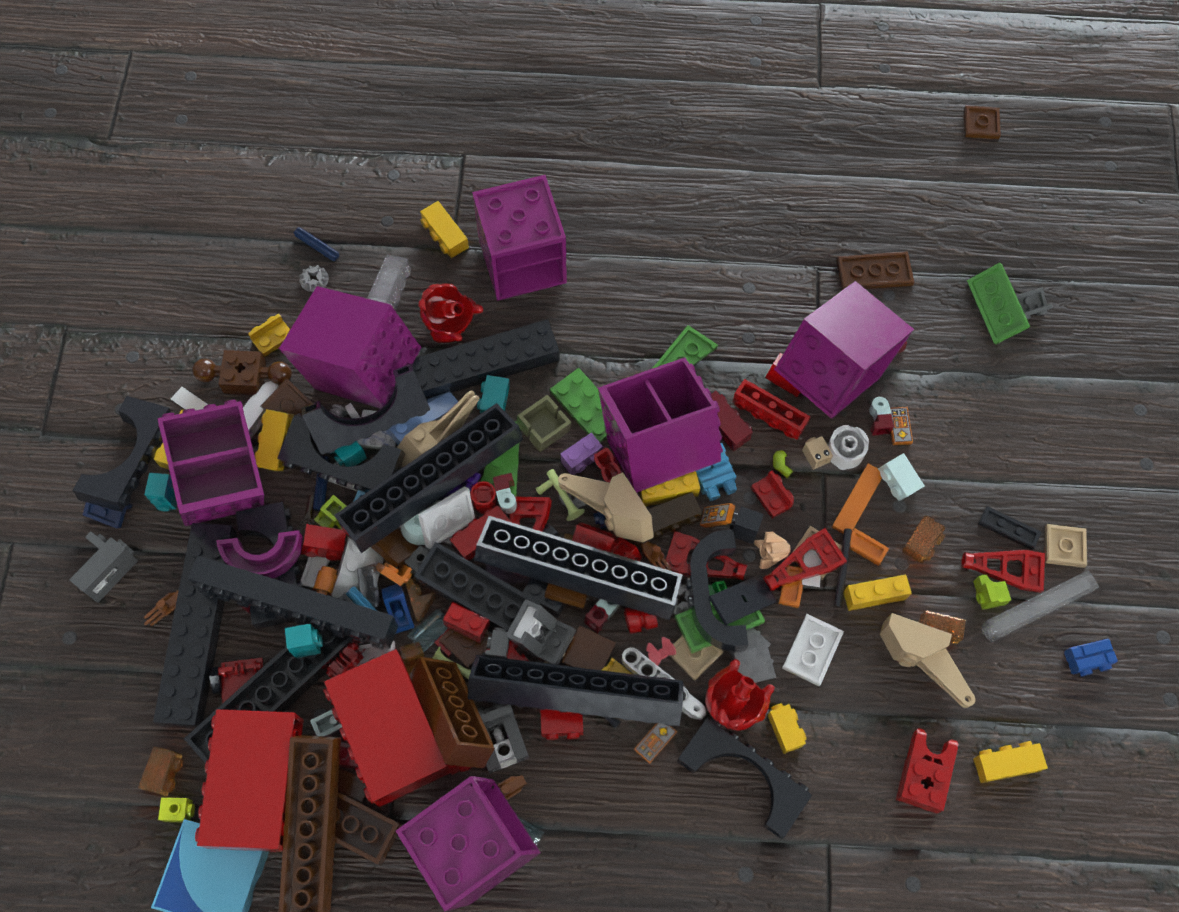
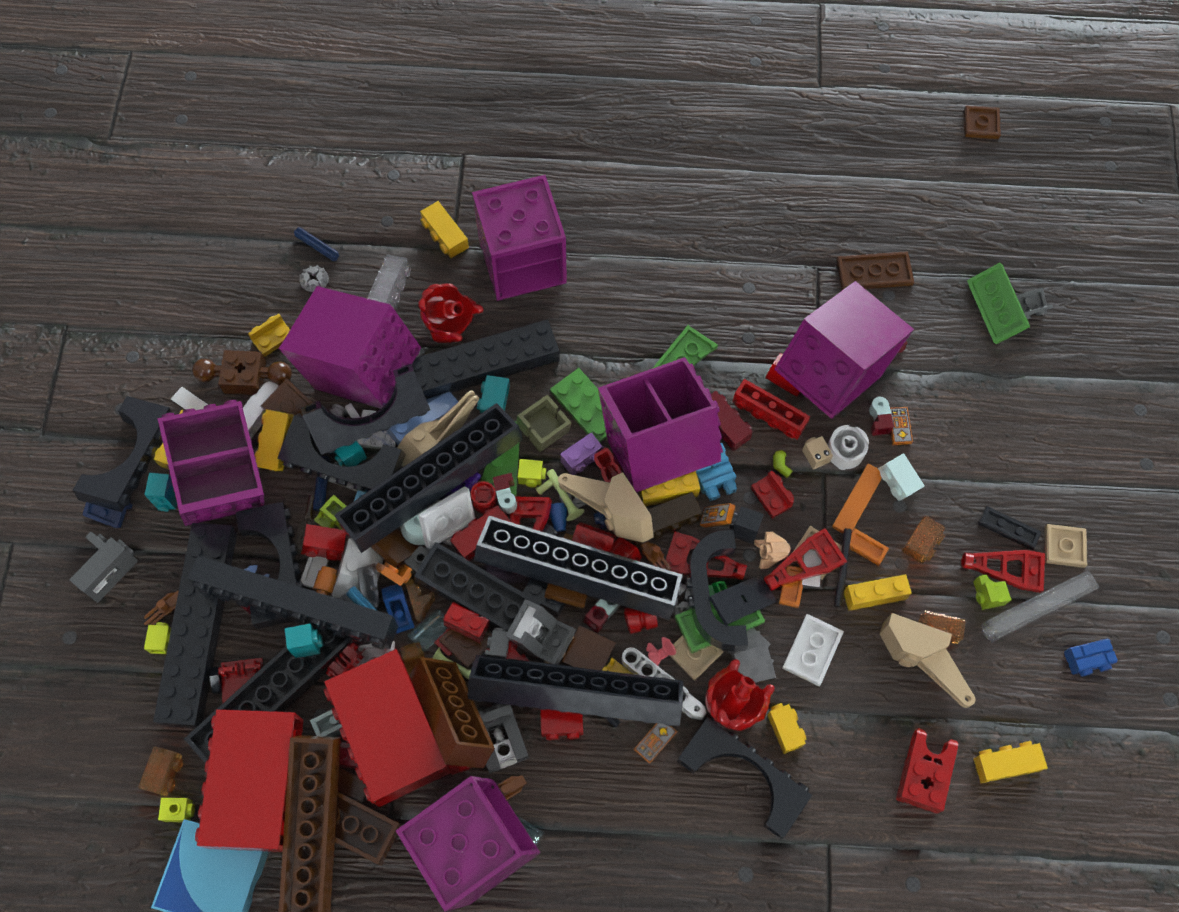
(157, 638): none -> neon yellow brick
(269, 564): magenta brick -> none
(531, 472): none -> neon yellow brick
(558, 516): none -> blue cone

